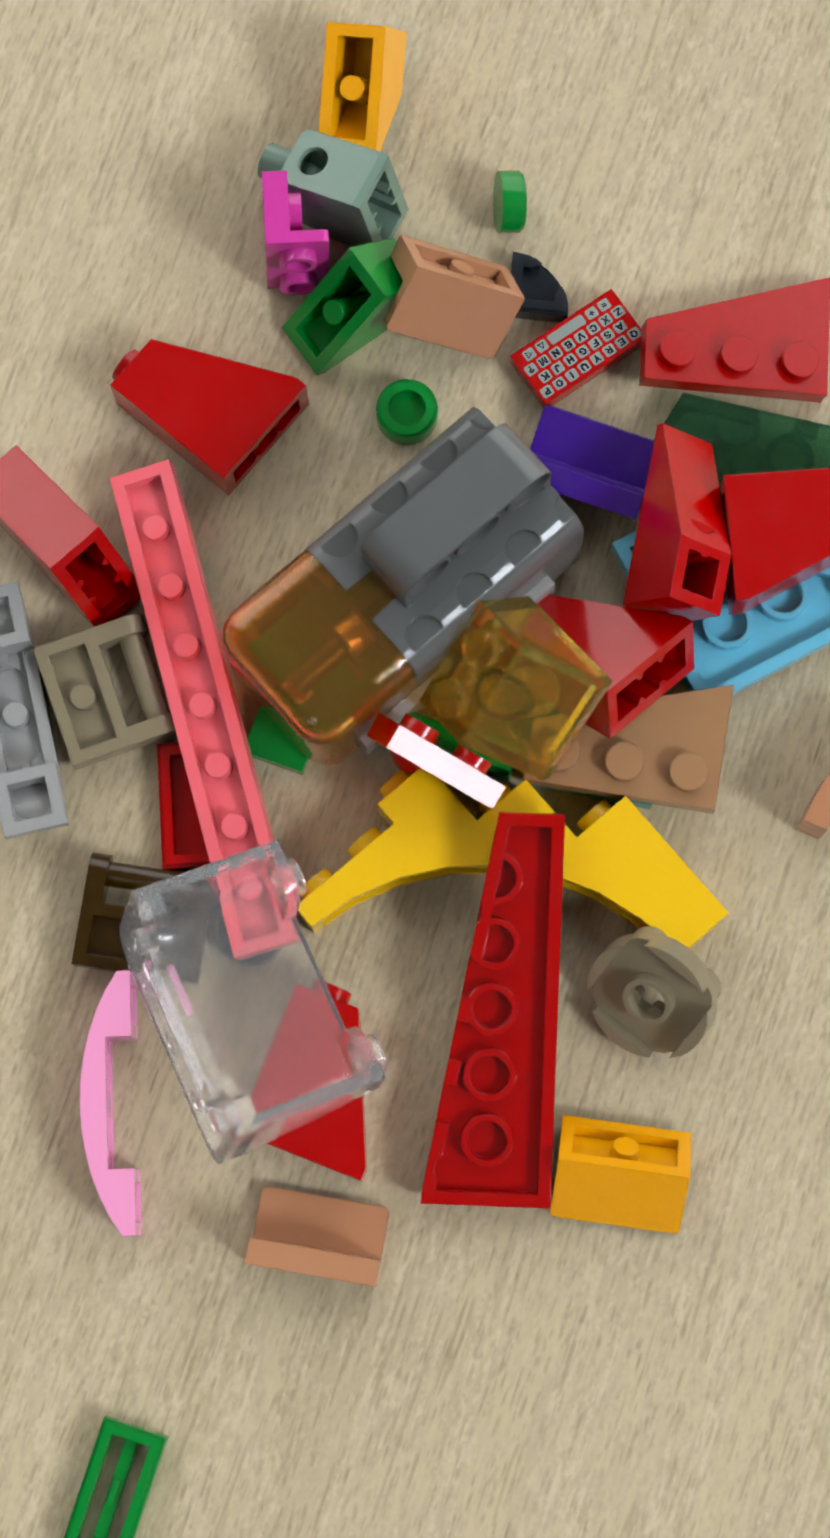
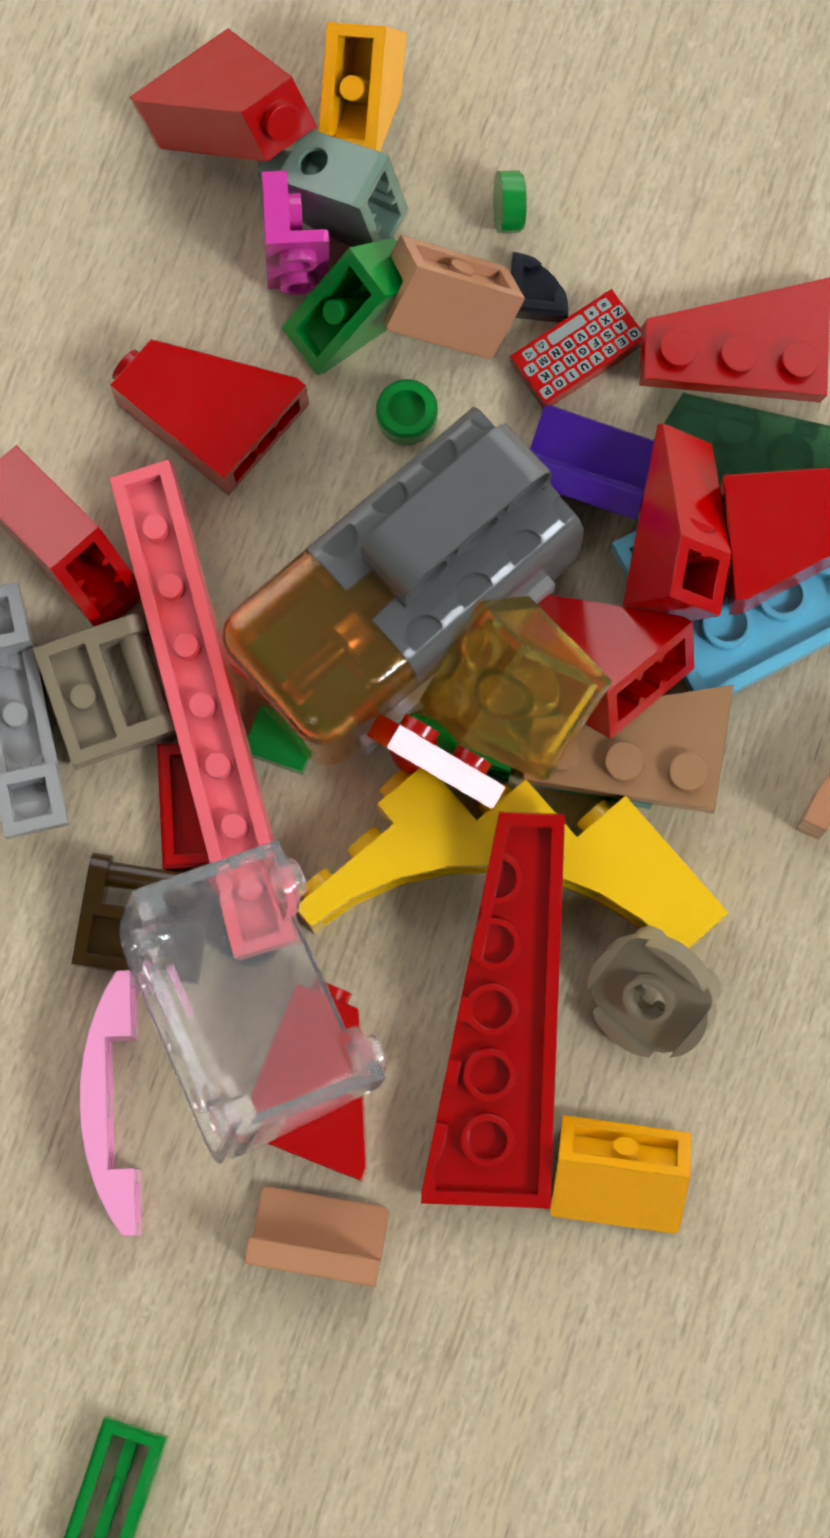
(224, 103): none -> red slope

